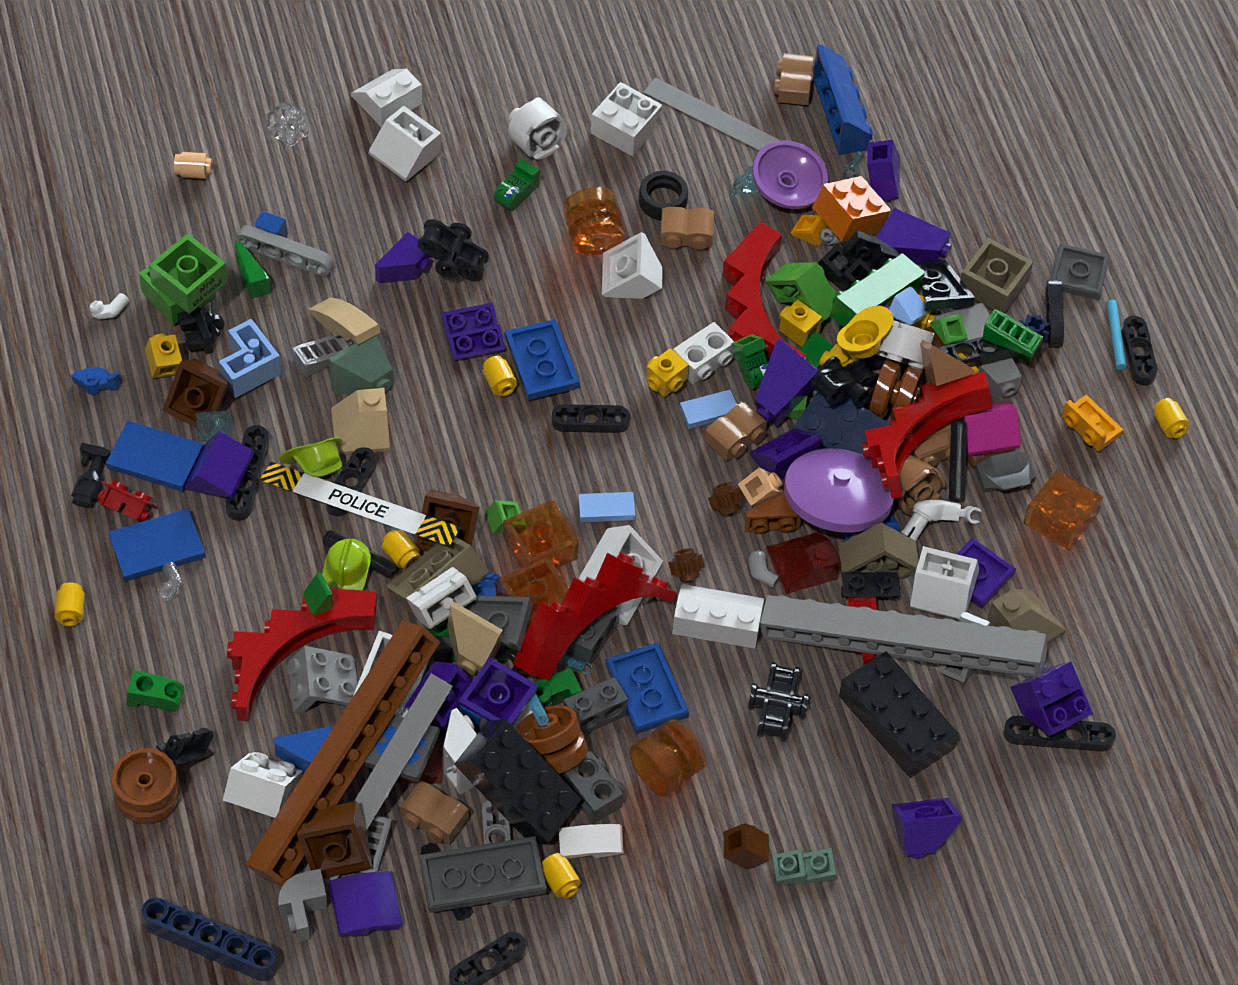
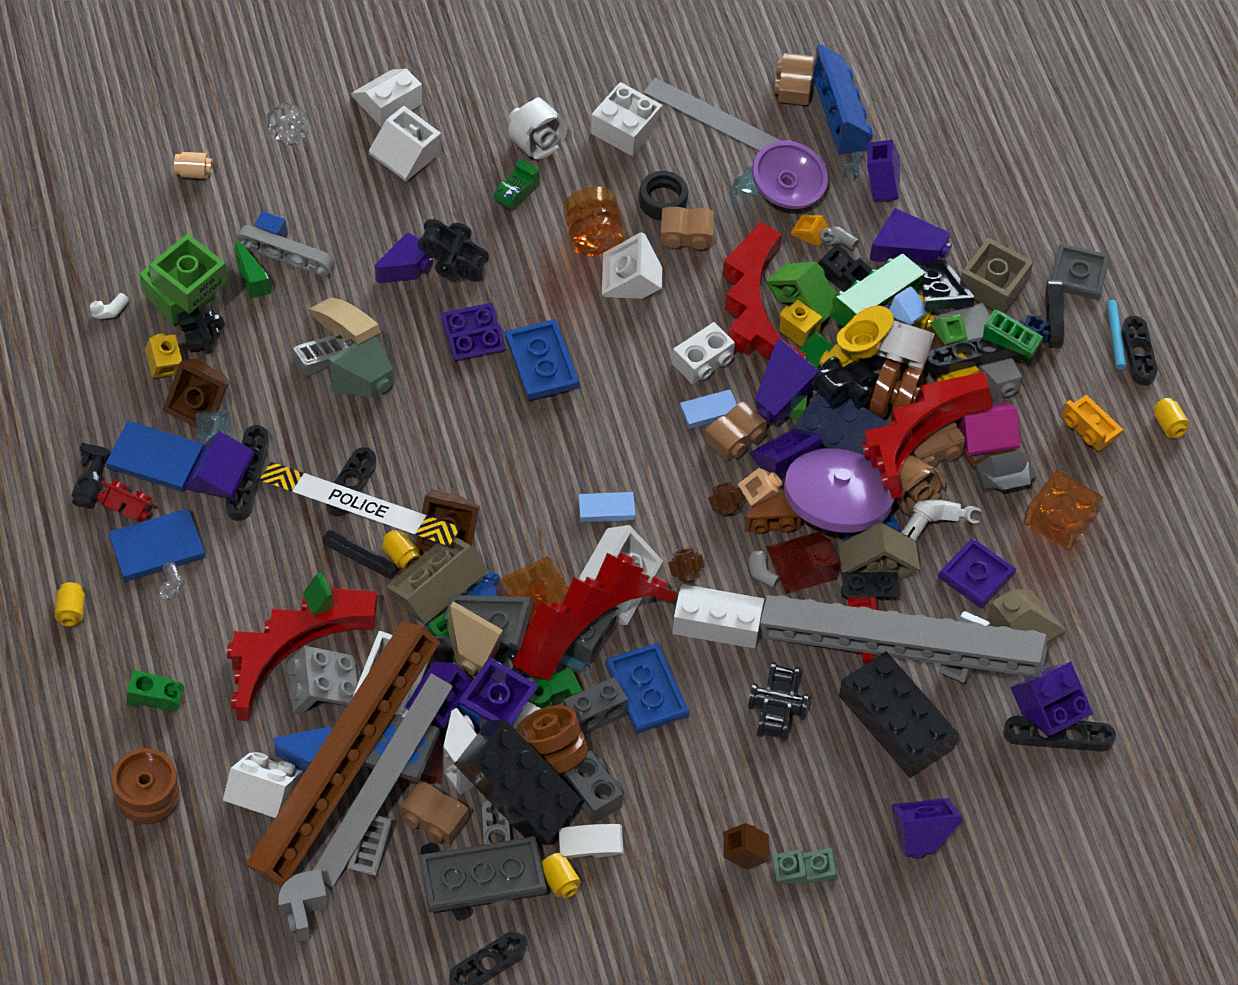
(95, 379): blue piece -> none
(188, 746): black hinge -> none
(216, 950): dark blue beam -> none
(252, 361): light blue brick -> none
(317, 458): lime piece -> none
(336, 841): reddish brown slope -> none
(347, 565): lime piece -> none
(362, 421): tan slope -> none
(365, 903): dark purple slope -> none
(434, 599): white brick -> none
(499, 376): yellow brick -> none
(499, 512): bright green slope -> none
(539, 712): medium azure piece -> none
(540, 534): clear orange brick -> none
(599, 426): black beam -> none
(666, 372): yellow brick -> none
(667, 757): clear orange wheel -> none
(751, 359): green leg -> none
(851, 207): orange brick -> none
(869, 250): black slope -> none
(942, 367): medium nougat slope -> none
(944, 583): white slope -> none
(957, 470): black axle -> none

